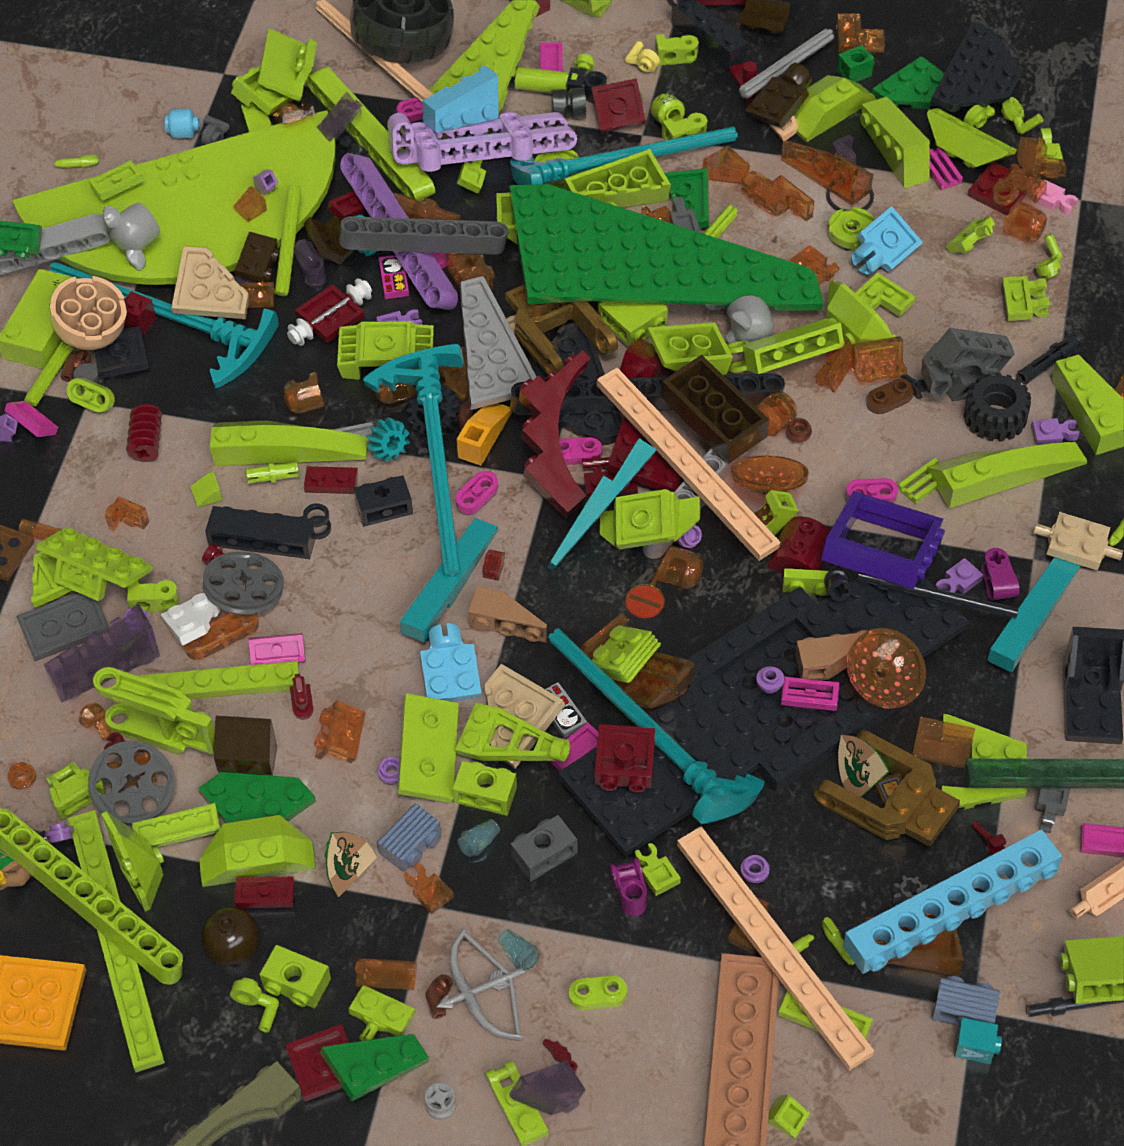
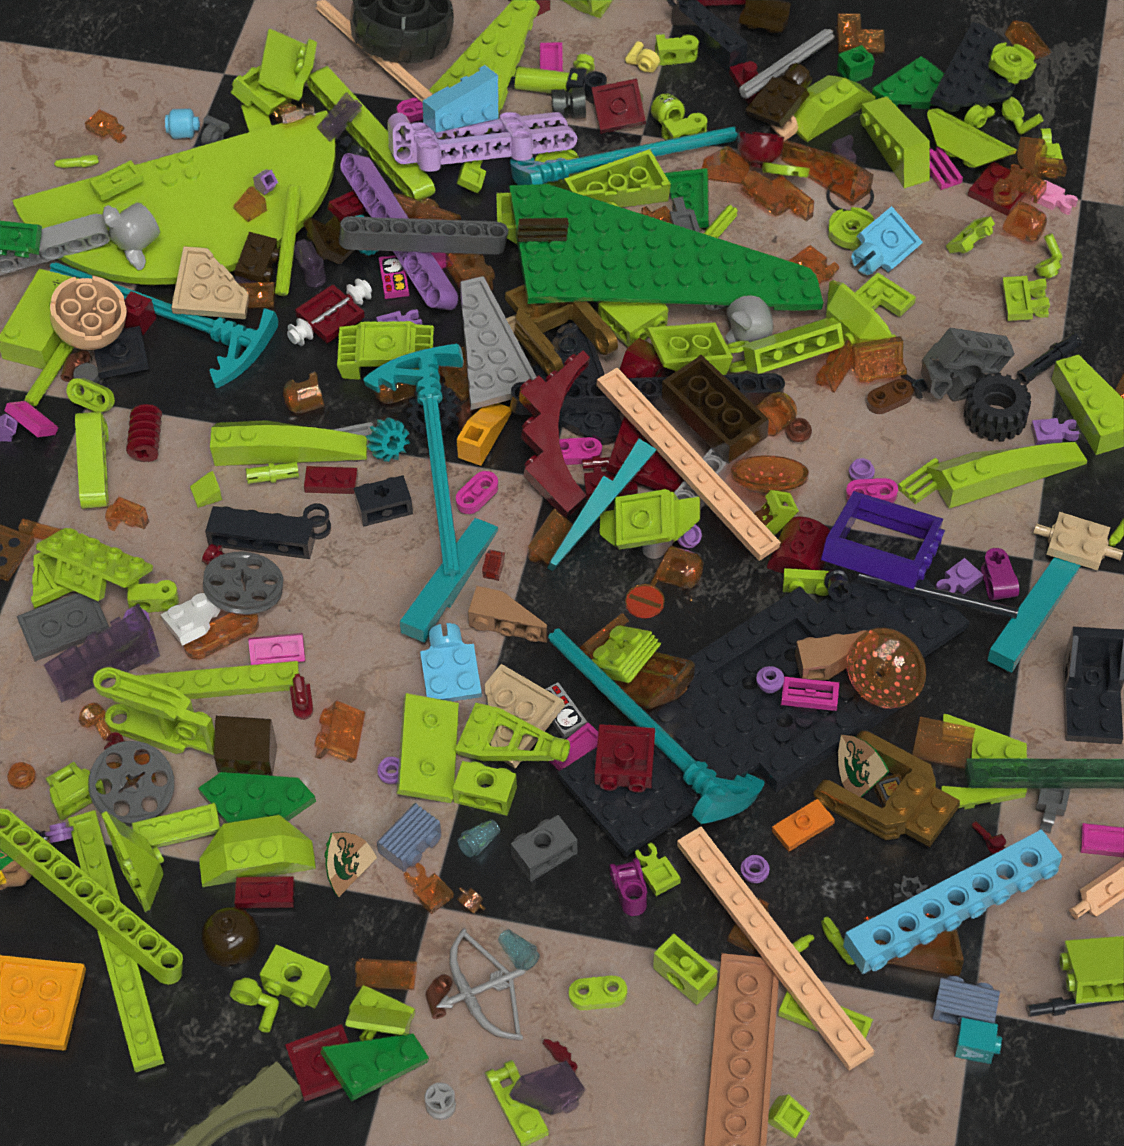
(91, 459): none -> lime beam
(104, 123): none -> clear orange plate
(379, 1020): none -> lime slope
(470, 900): none -> clear orange plate
(542, 229): none -> dark brown tile
(549, 537): none -> clear orange hinge
(685, 969): none -> lime brick
(759, 147): none -> dark red cylinder
(785, 170): none -> lime tile
(803, 825): none -> orange plate
(861, 469): none -> medium lavender plate
(1002, 62): none -> lime plate
(1026, 36): none -> clear orange slope

